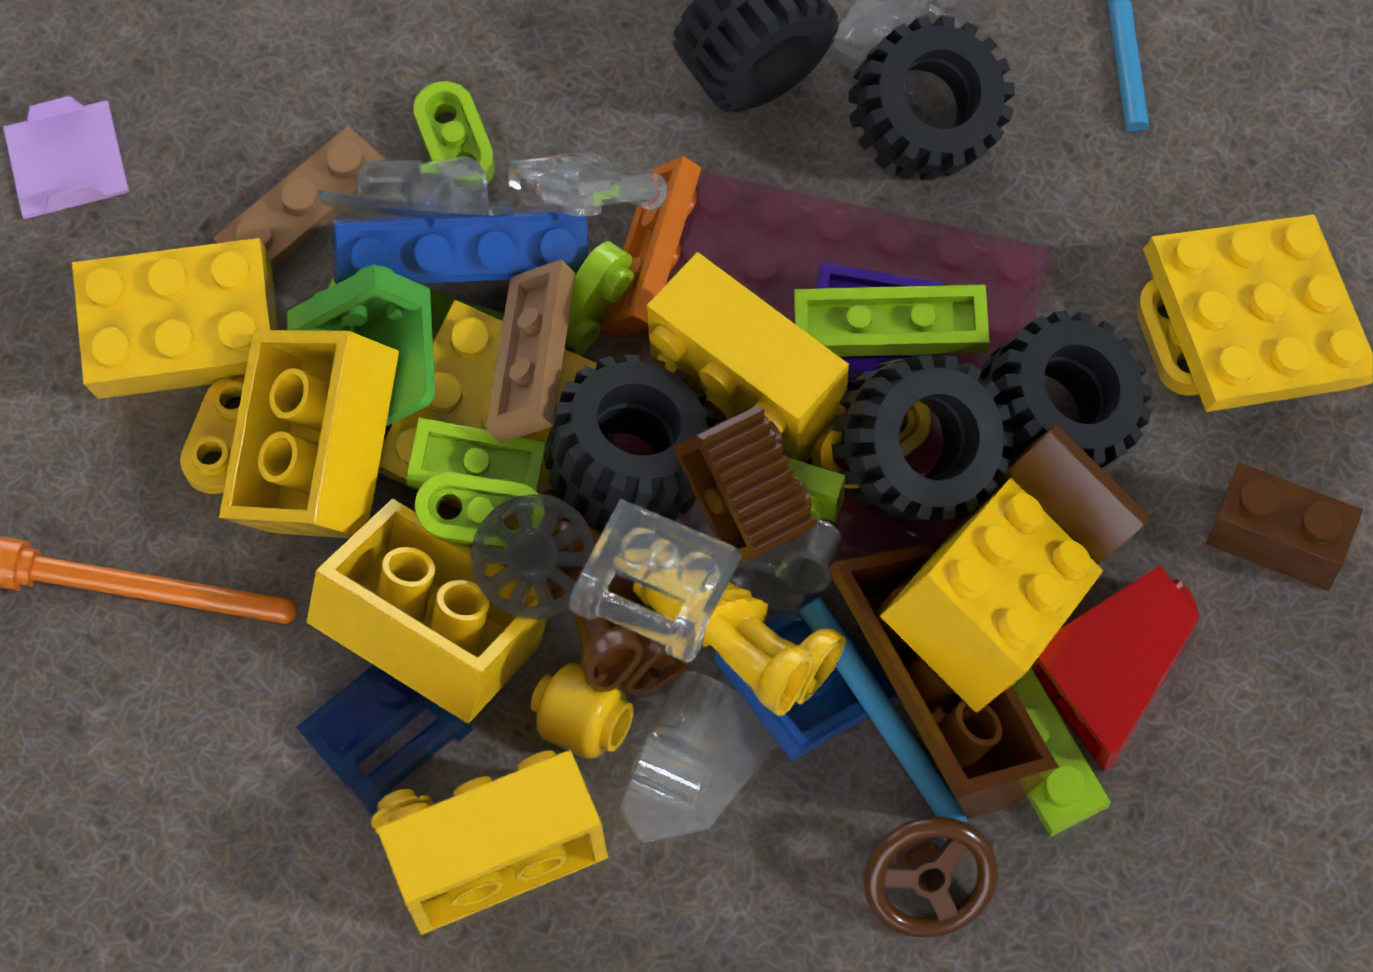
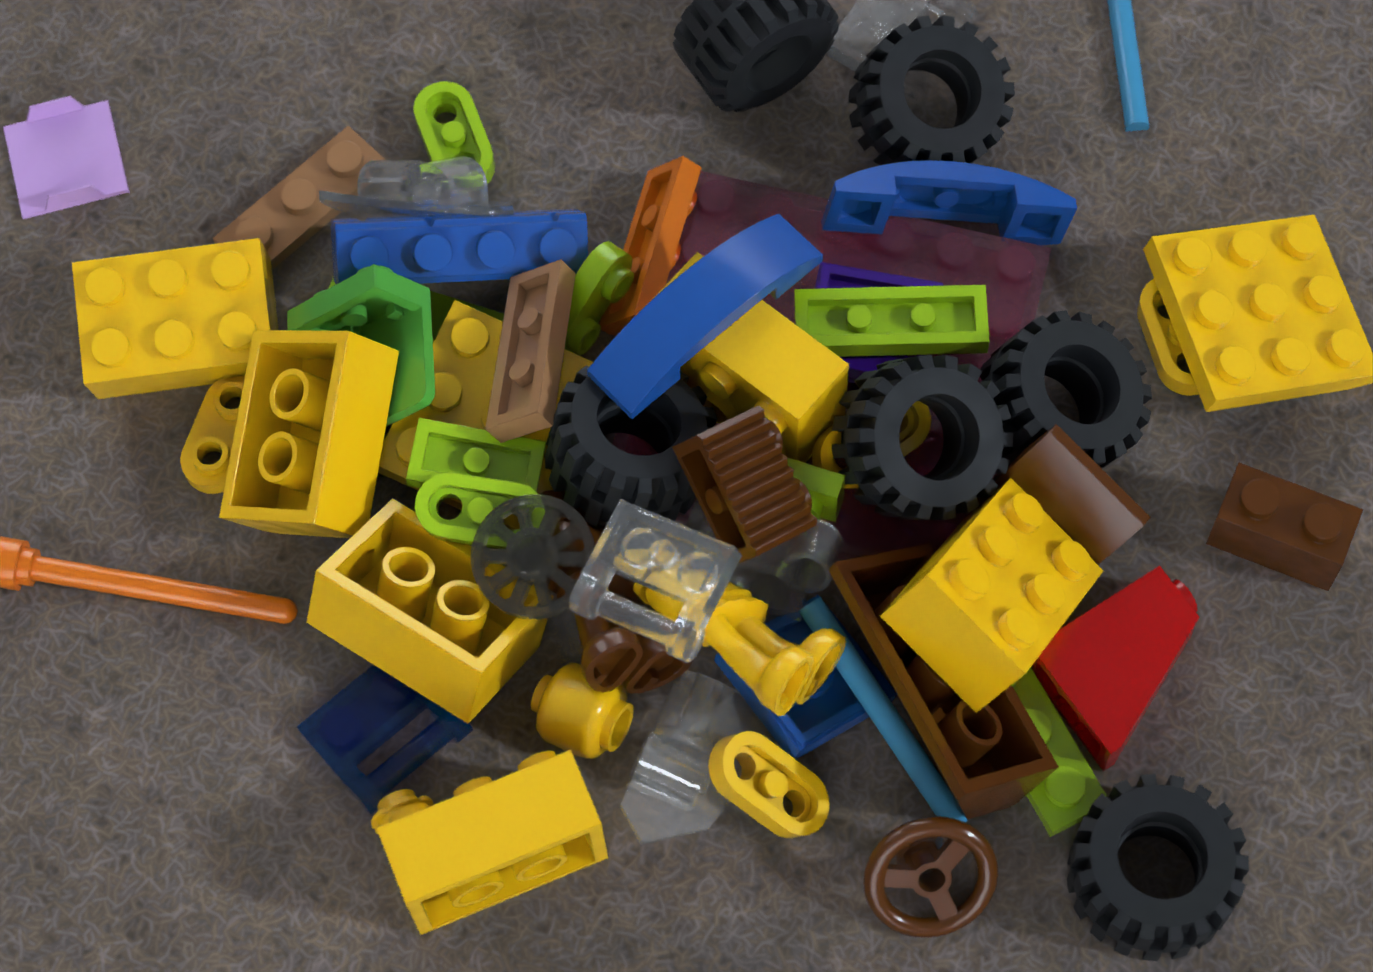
(585, 183): clear plate -> none
(698, 308): none -> blue slope
(764, 780): none -> yellow plate
(949, 191): none -> blue slope
(1189, 823): none -> black tyre

